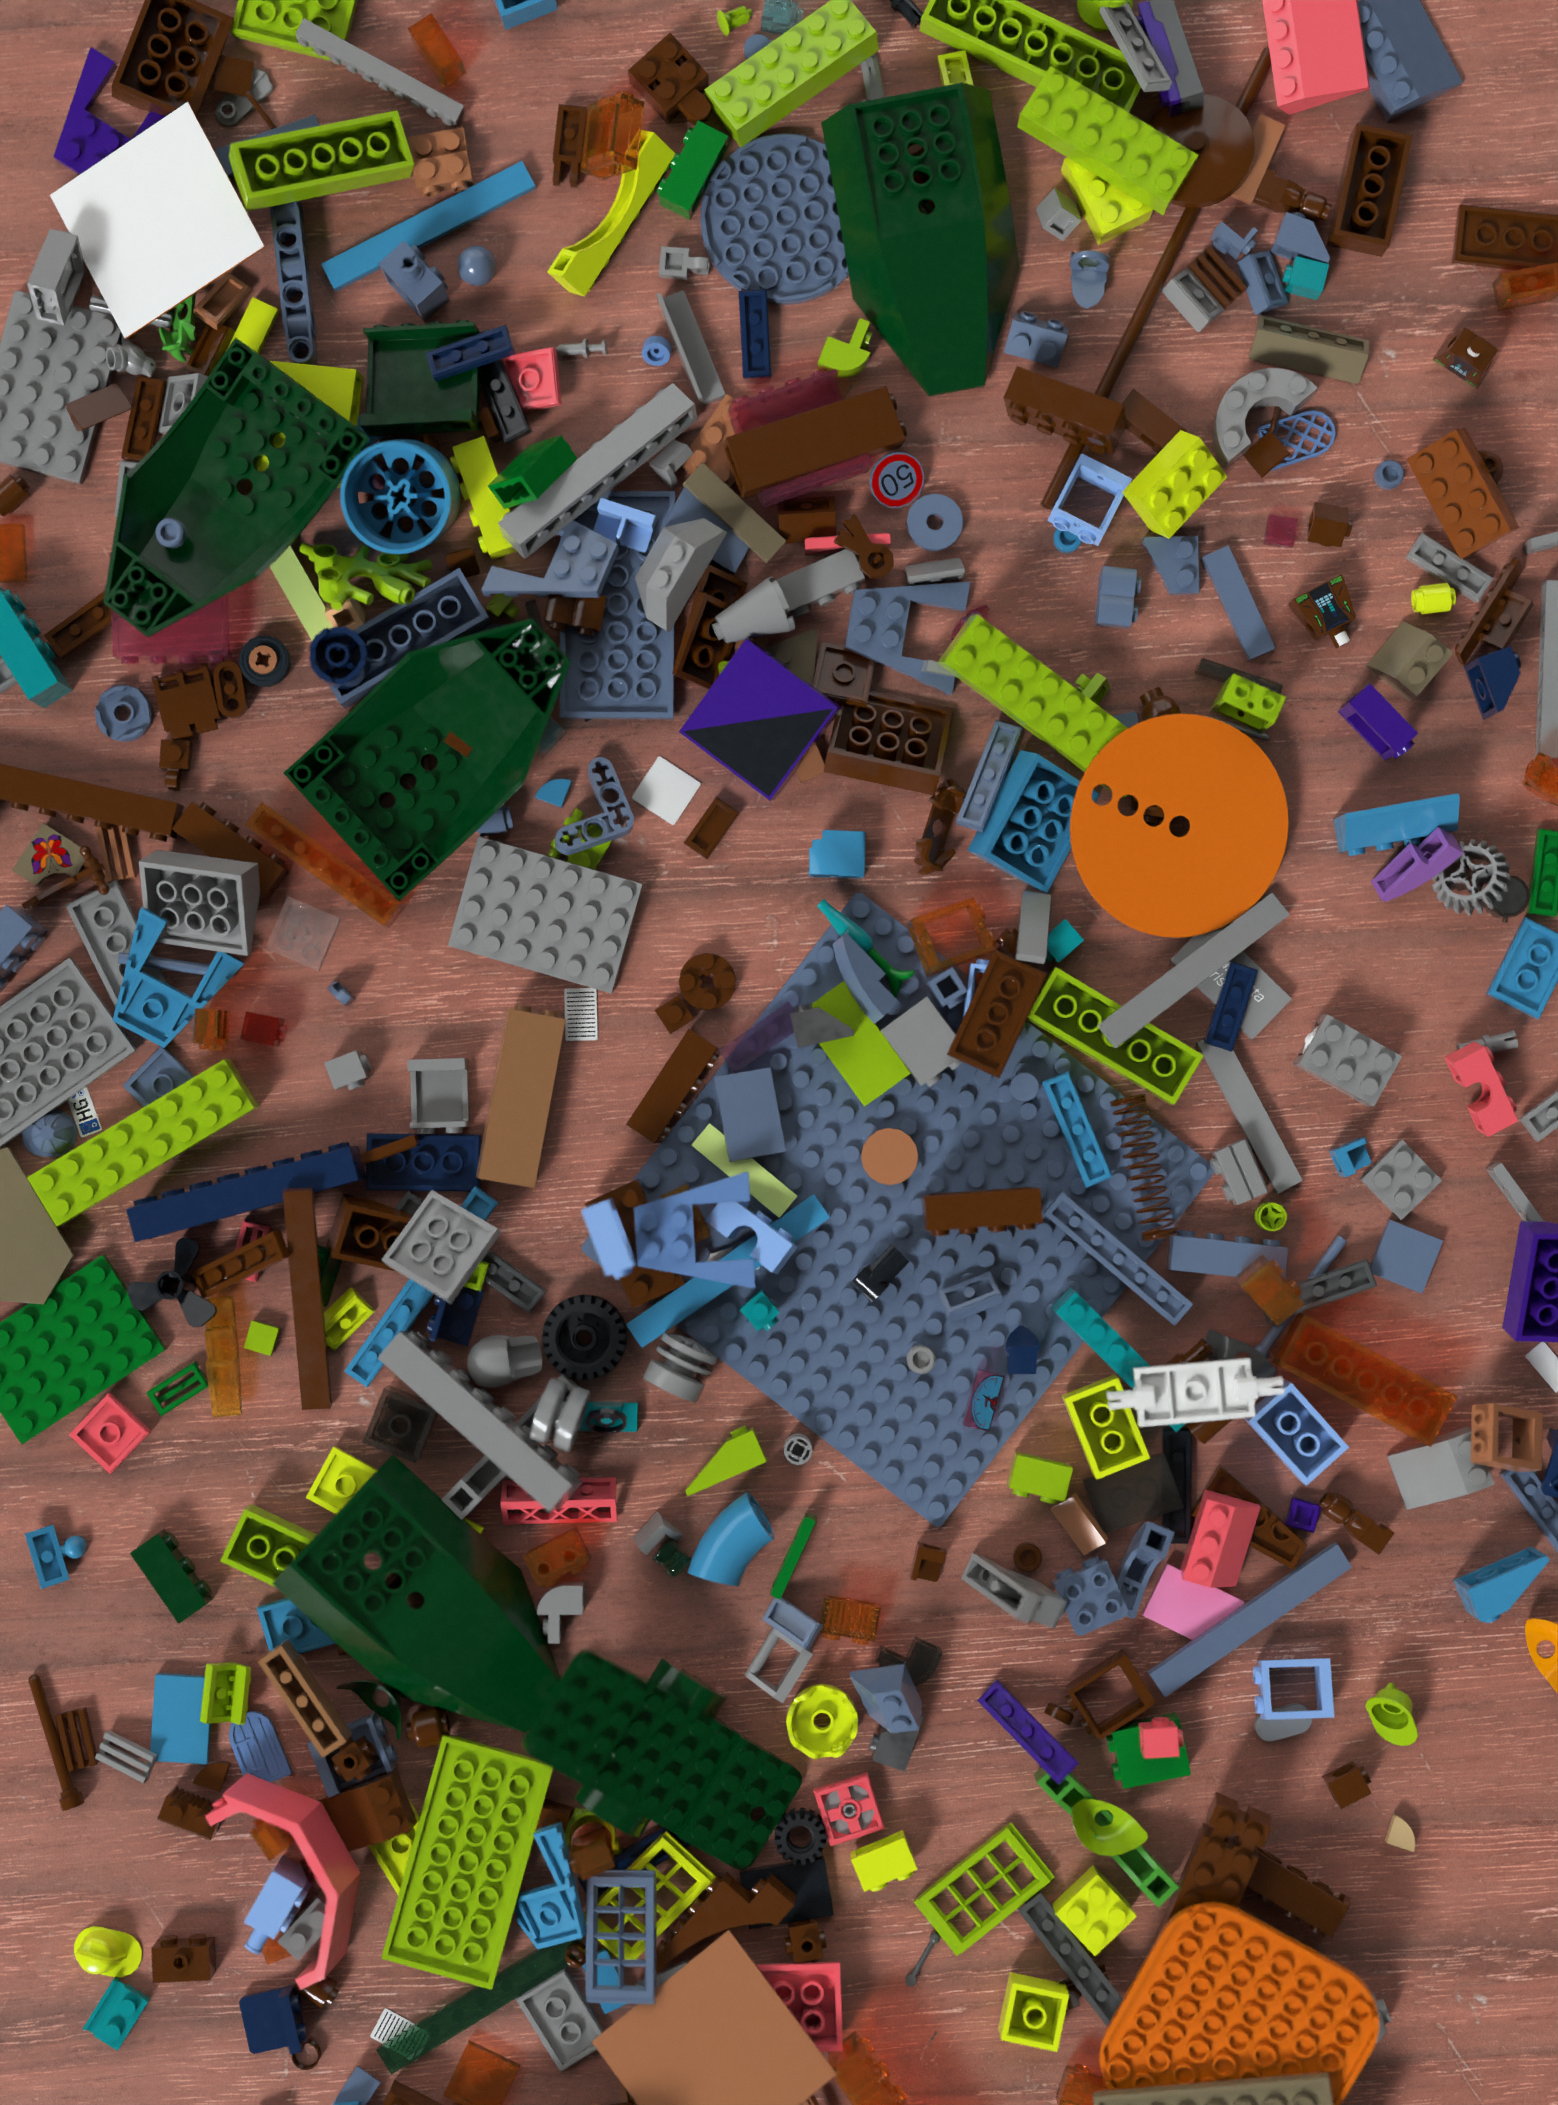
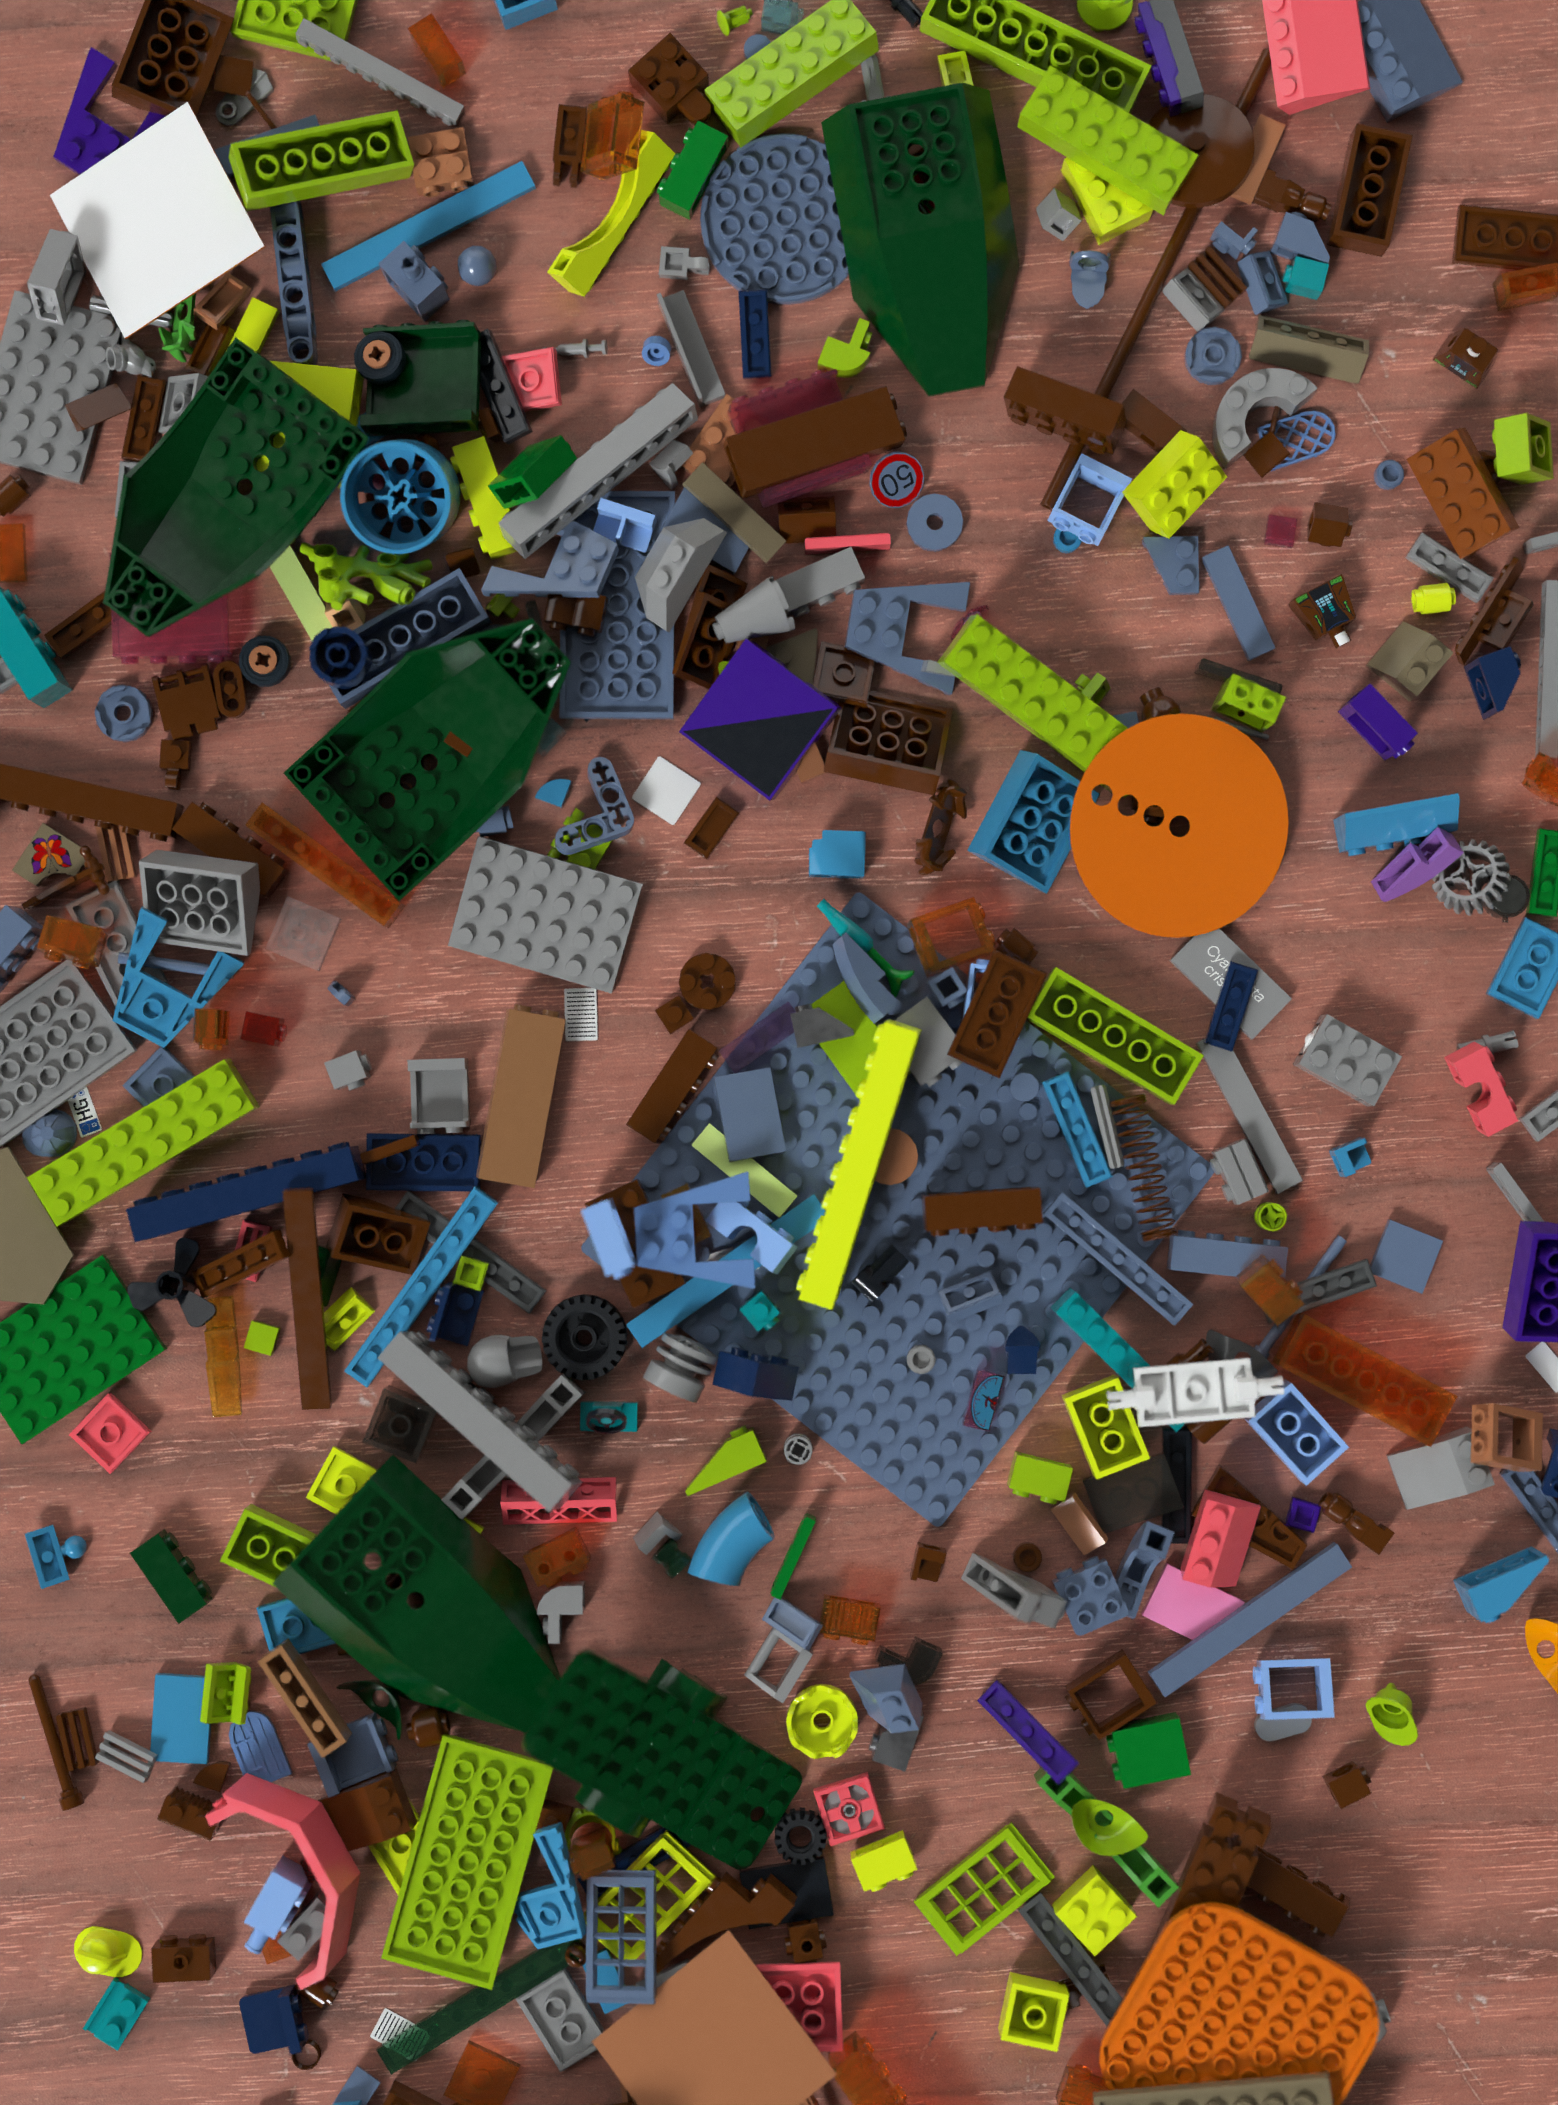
(72, 941): none -> clear orange brick
(171, 533): sand blue tile -> none
(199, 1375): green tile -> none
(271, 1838): clear orange brick -> none
(355, 1758): reddish brown brick -> none
(390, 360): none -> black wheel
(441, 1246): light grey plate -> none
(470, 353): dark blue tile -> none
(556, 1413): light grey wheel -> none
(755, 1374): none -> dark blue brick
(860, 1163): none -> neon yellow brick
(874, 558): reddish brown piece -> none
(911, 1977): dark grey hinge -> none
(934, 572): light grey slope -> none
(989, 776): sand blue tile -> none
(1033, 927): light grey tile -> none
(1036, 339): sand blue bracket -> none
(1059, 1713): reddish brown tile -> none
(1061, 941): teal brick -> none
(1107, 1126): none -> light grey axle
(1116, 597): sand blue brick -> none
(1136, 48): light grey tile -> none
(1160, 1738): coral brick -> none
(1193, 970): light grey tile -> none
(1212, 356): none -> sand blue tile
(1400, 1179): light grey plate -> none
(1400, 1834): tan tile -> none
(1523, 449): none -> lime brick

